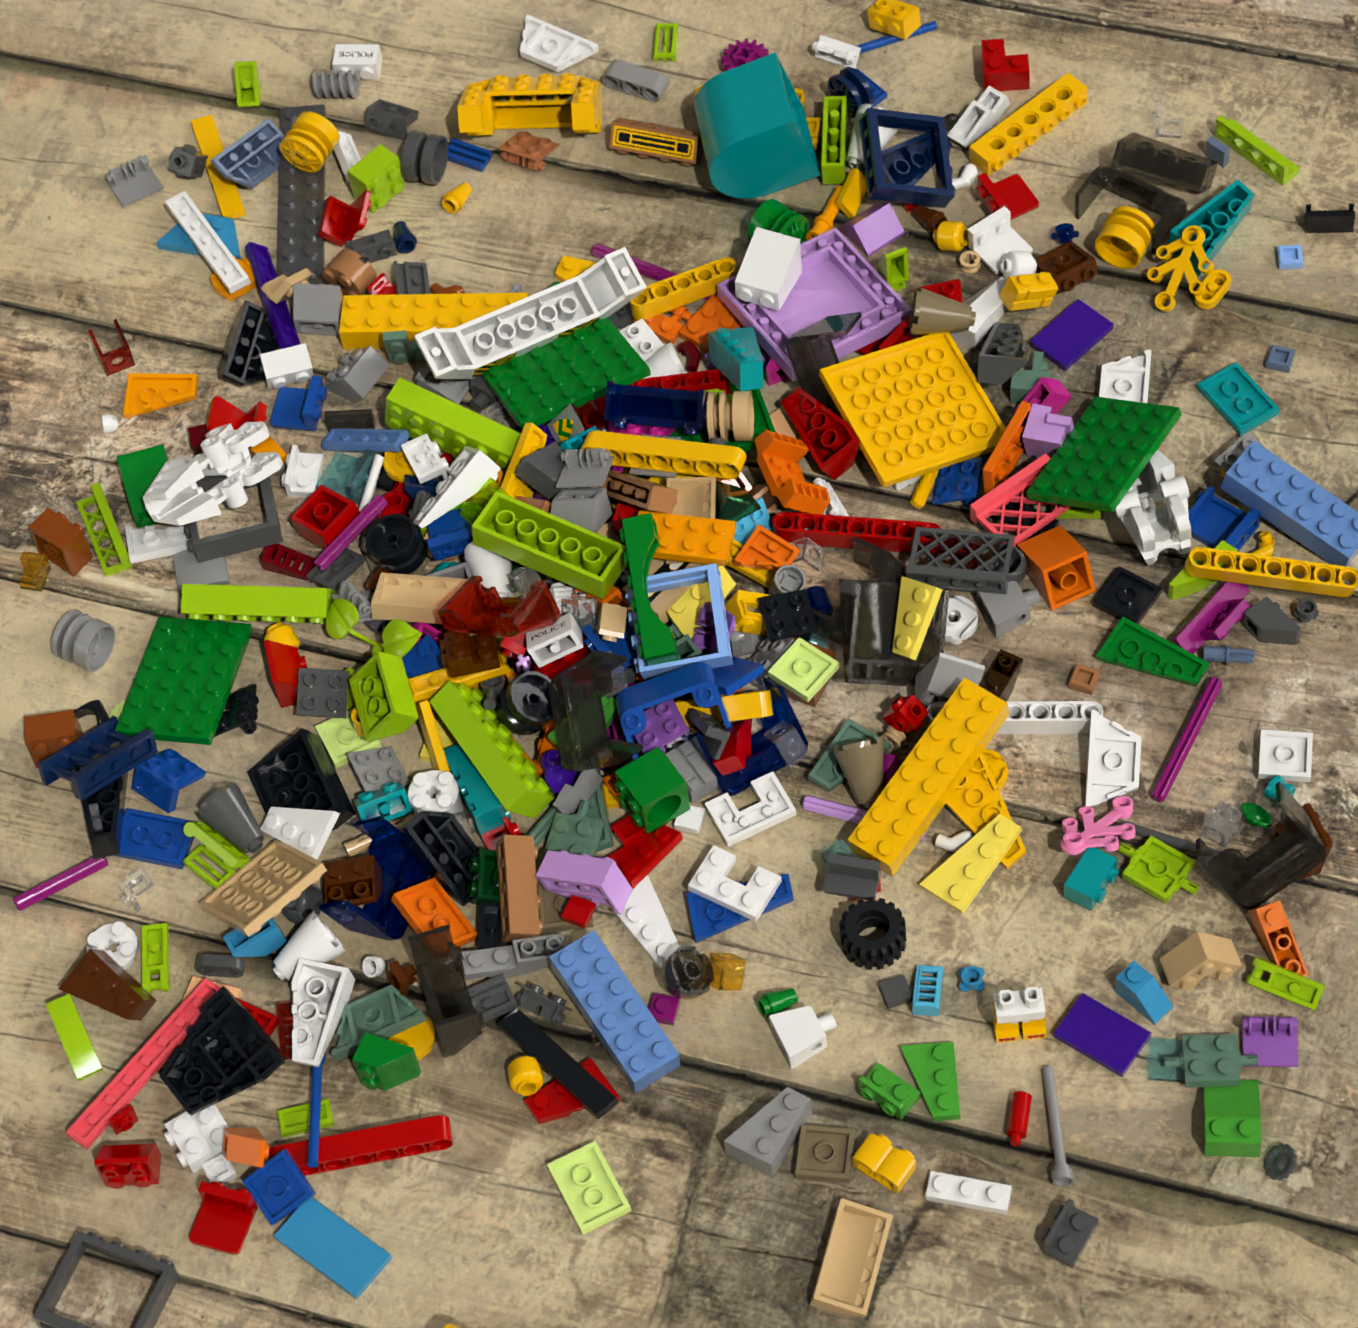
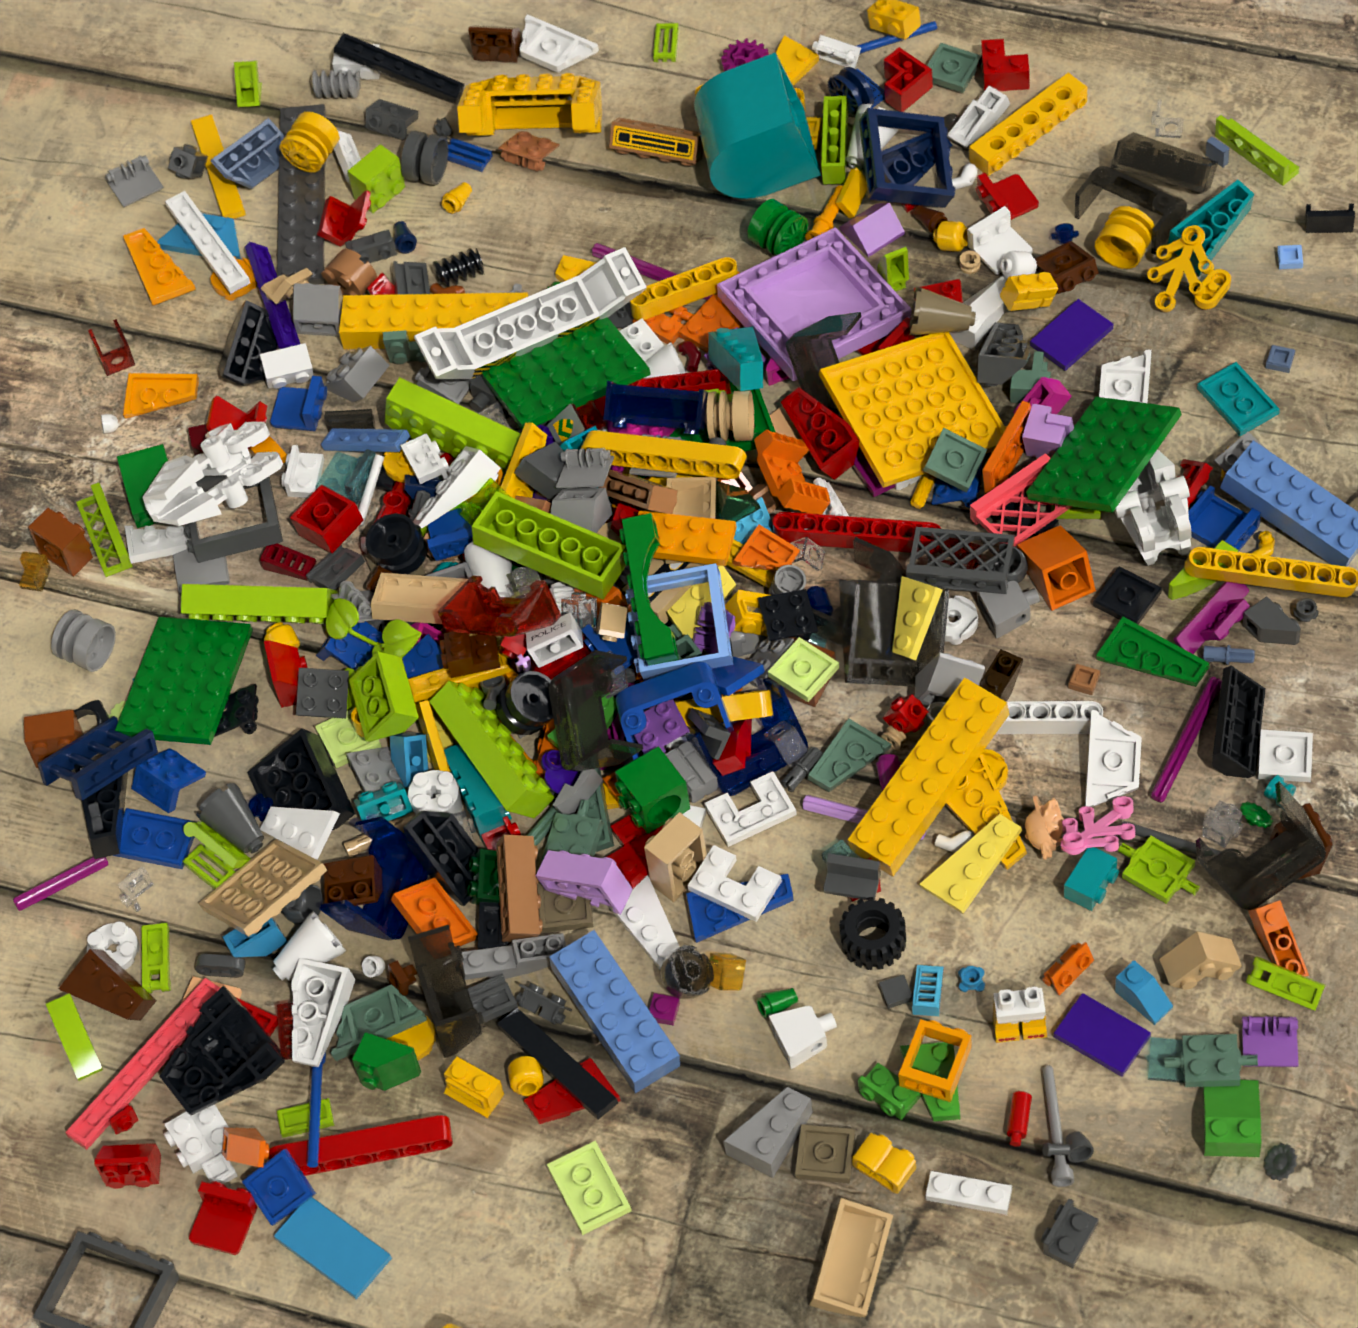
(157, 271): none -> light orange wing
(260, 806): none -> clear blue plate
(350, 533): magenta axle -> none
(351, 650): none -> blue bracket
(399, 68): none -> black tile
(409, 755): none -> dark azure slope
(443, 127): none -> dark grey plate
(458, 267): none -> black piece
(472, 1087): none -> yellow window
(495, 43): none -> reddish brown slope
(578, 911): red tile -> none
(635, 80): light grey beam -> none
(675, 856): none -> tan brick
(769, 269): white slope -> none
(795, 59): none -> yellow wing
(801, 769): none -> dark grey axle
(863, 768): dark tan cone -> none
(868, 476): none -> magenta plate
(906, 79): none -> red brick
(928, 1083): none -> light orange window
(953, 67): none -> sand green plate
(955, 460): none -> sand green plate
(1045, 826): none -> light nougat hair
(1074, 961): none -> orange hinge
(1077, 1148): none -> dark grey bar
(1196, 475): none -> red wing
(1238, 725): none -> black piece

